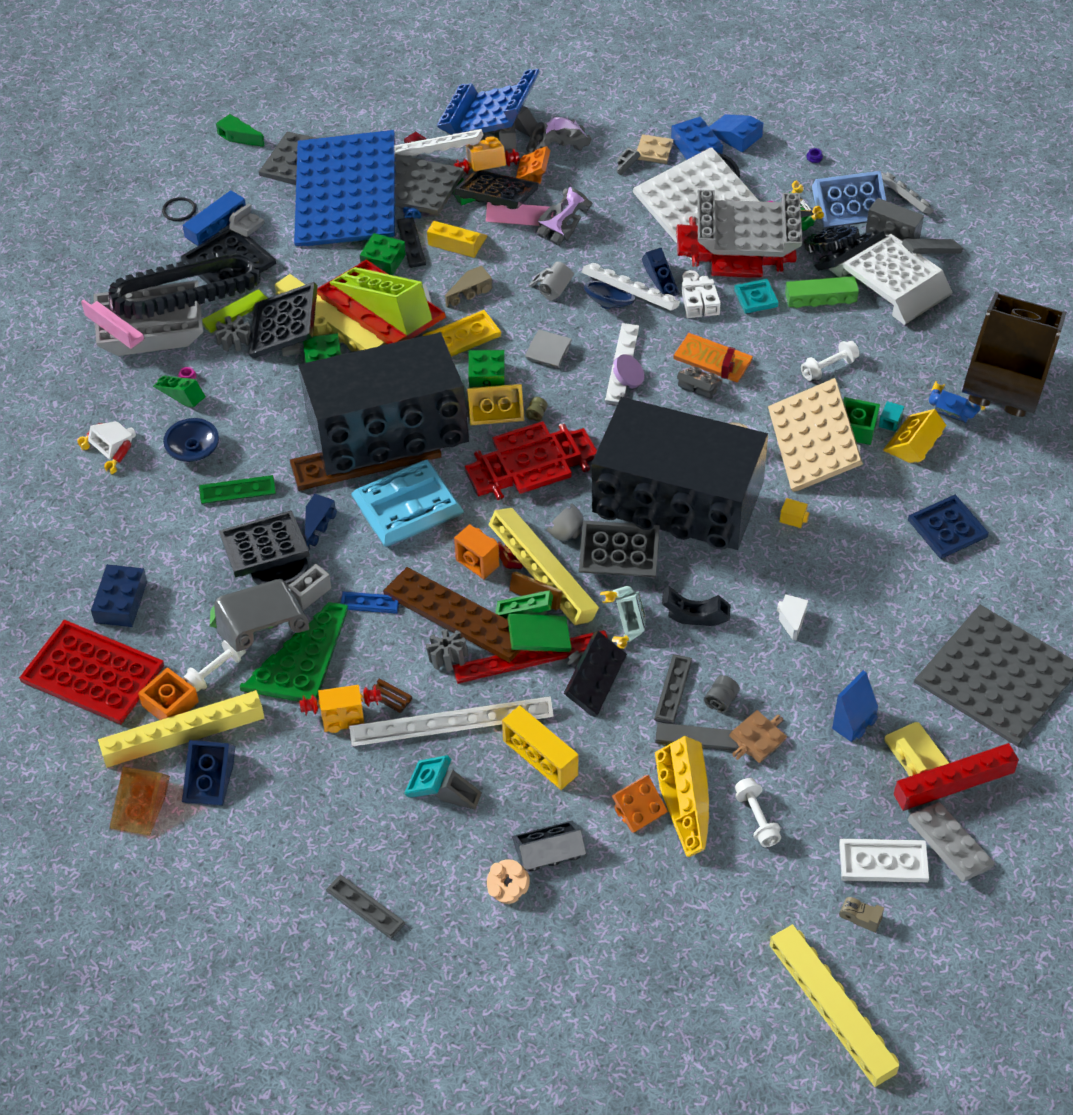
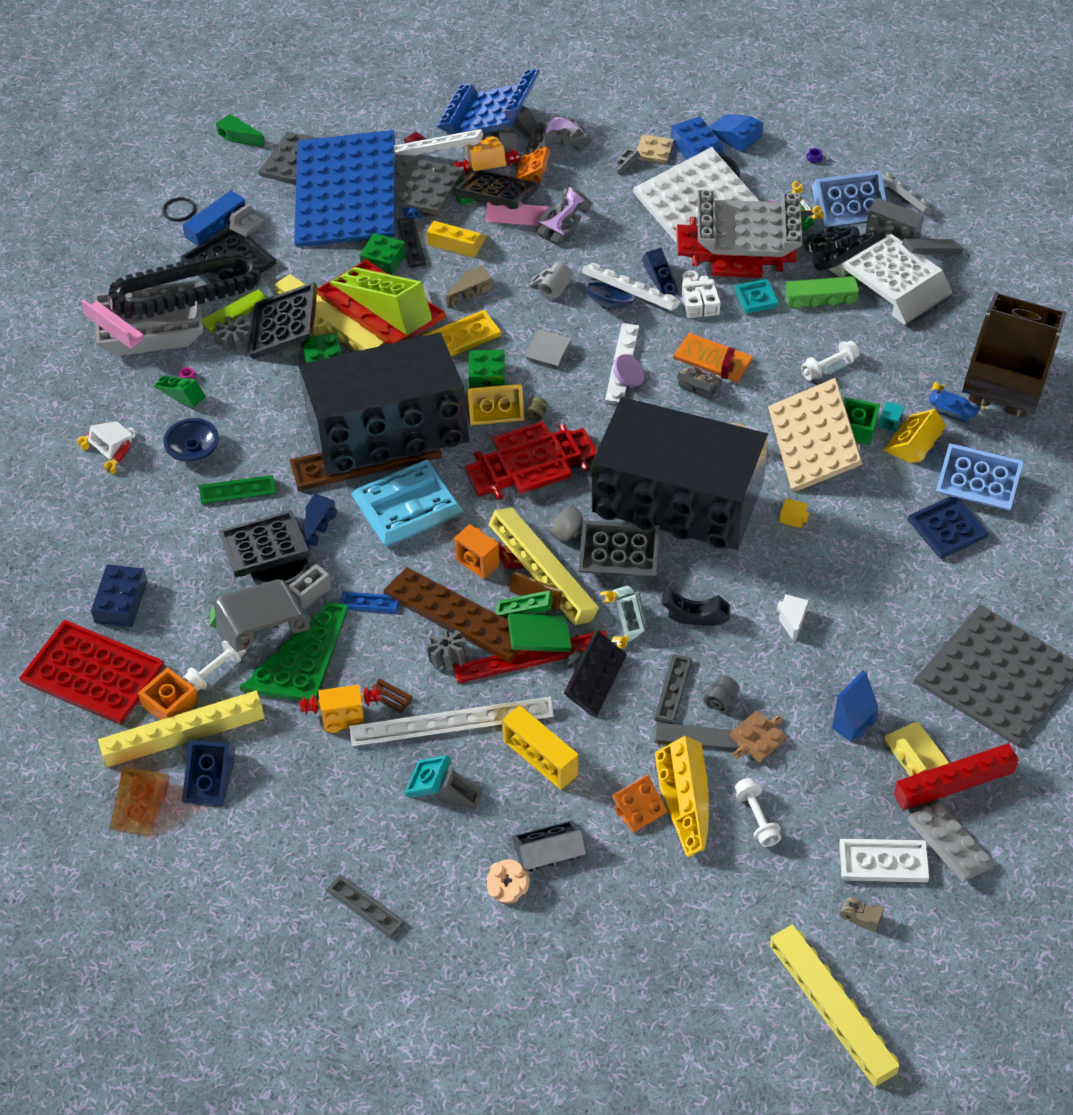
(979, 477): none -> light blue slope

